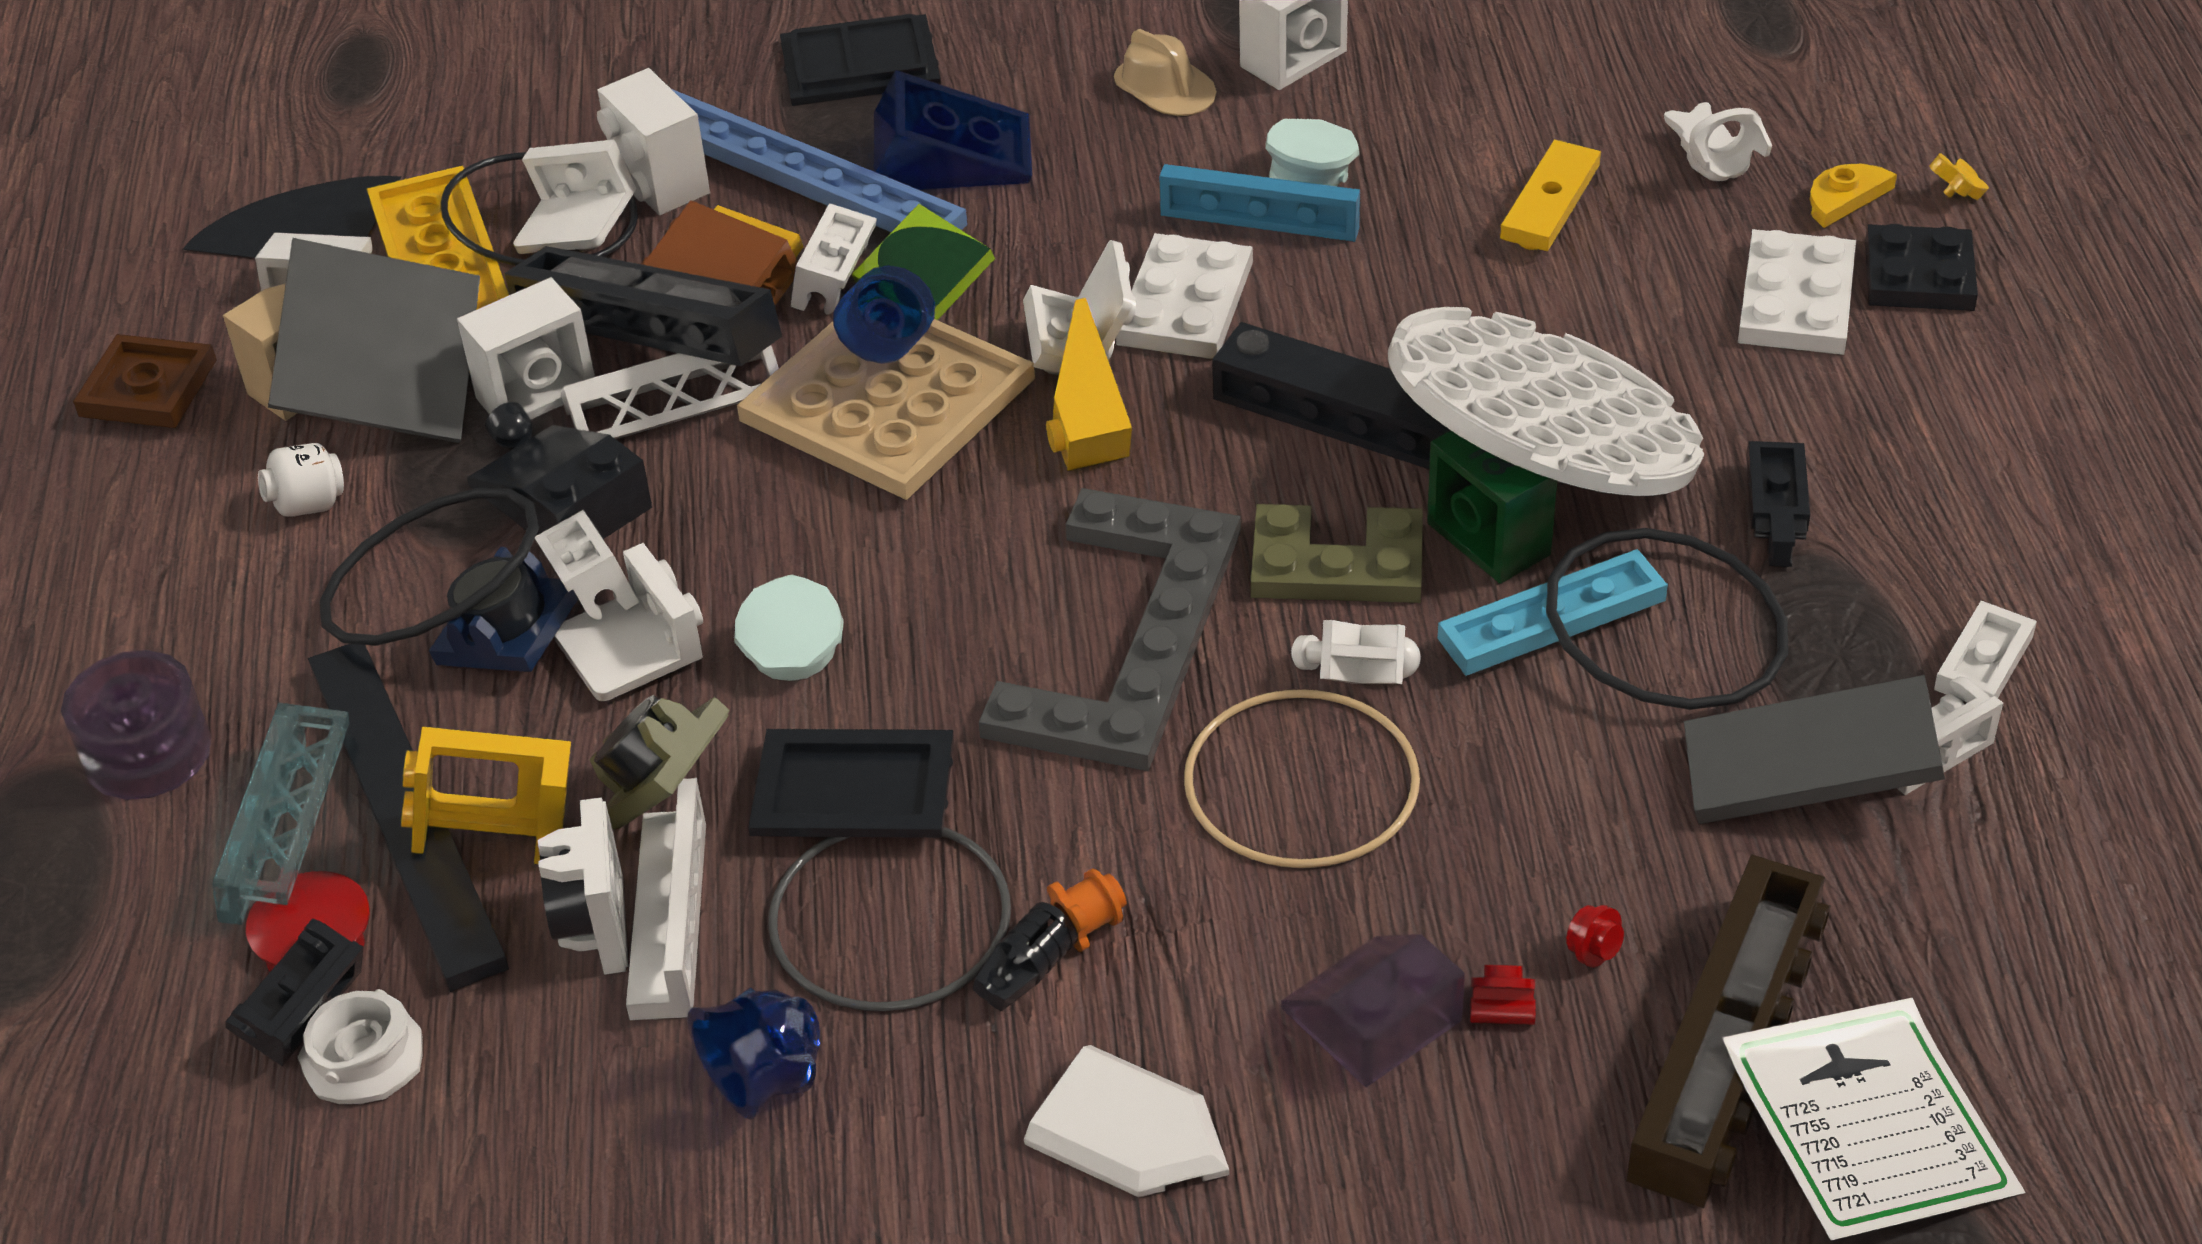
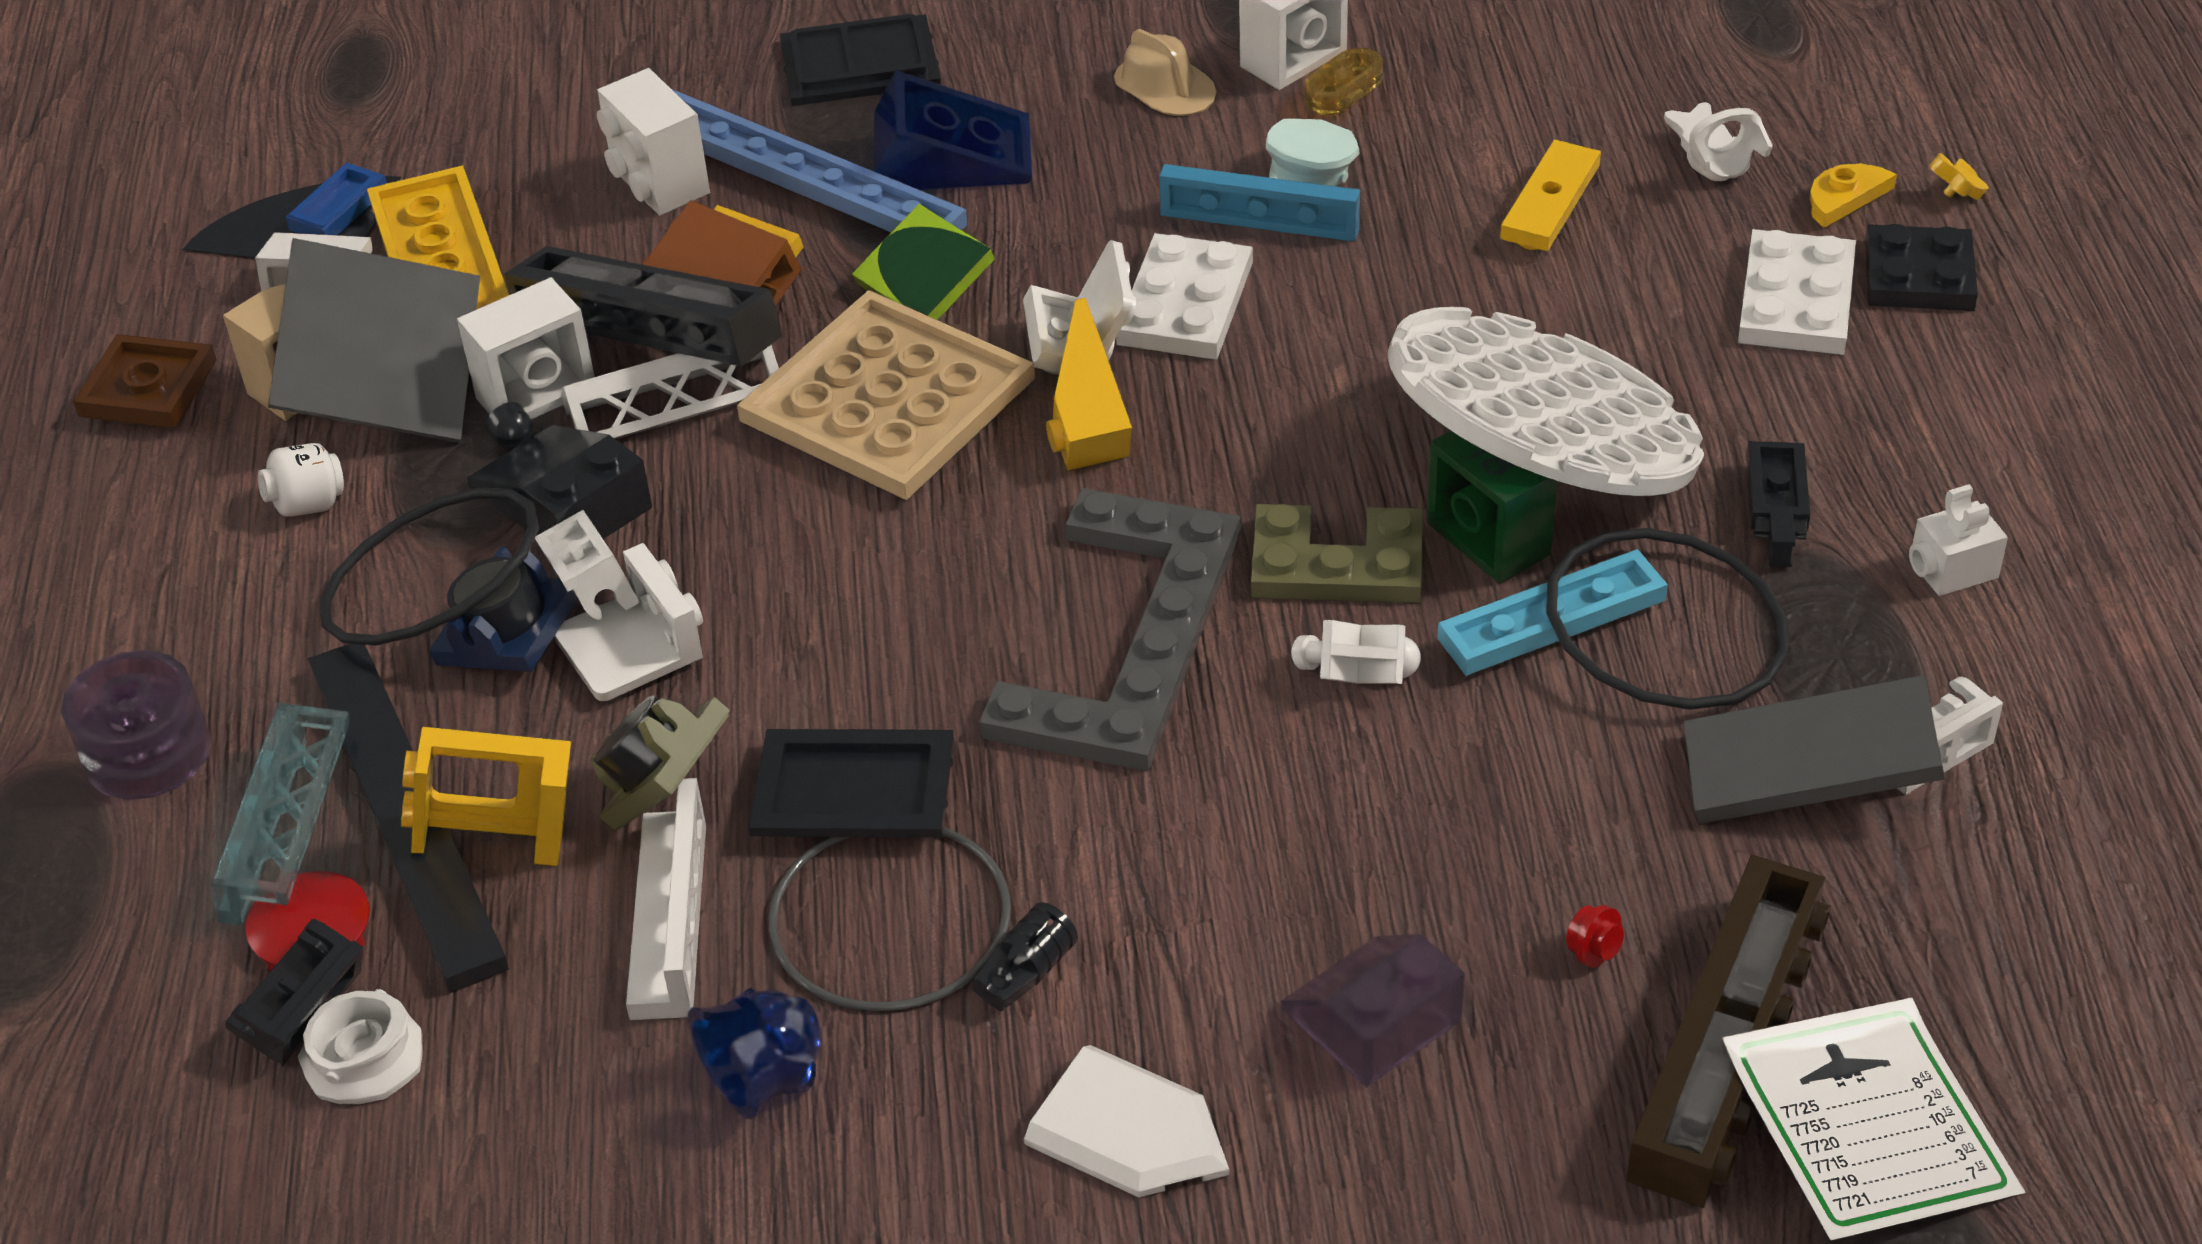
(335, 202): none -> blue tile
(502, 258): black piece -> none
(580, 195): white bracket -> none
(586, 887): white piece -> none
(789, 627): light aqua hat -> none
(831, 256): white hinge -> none
(884, 314): clear blue piece -> none
(1089, 903): orange brick -> none
(1289, 862): tan piece -> none
(1322, 393): black piece -> none
(1343, 81): none -> clear yellow plate
(1503, 996): red plate -> none
(1958, 544): none -> white brick
(1987, 650): white plate -> none

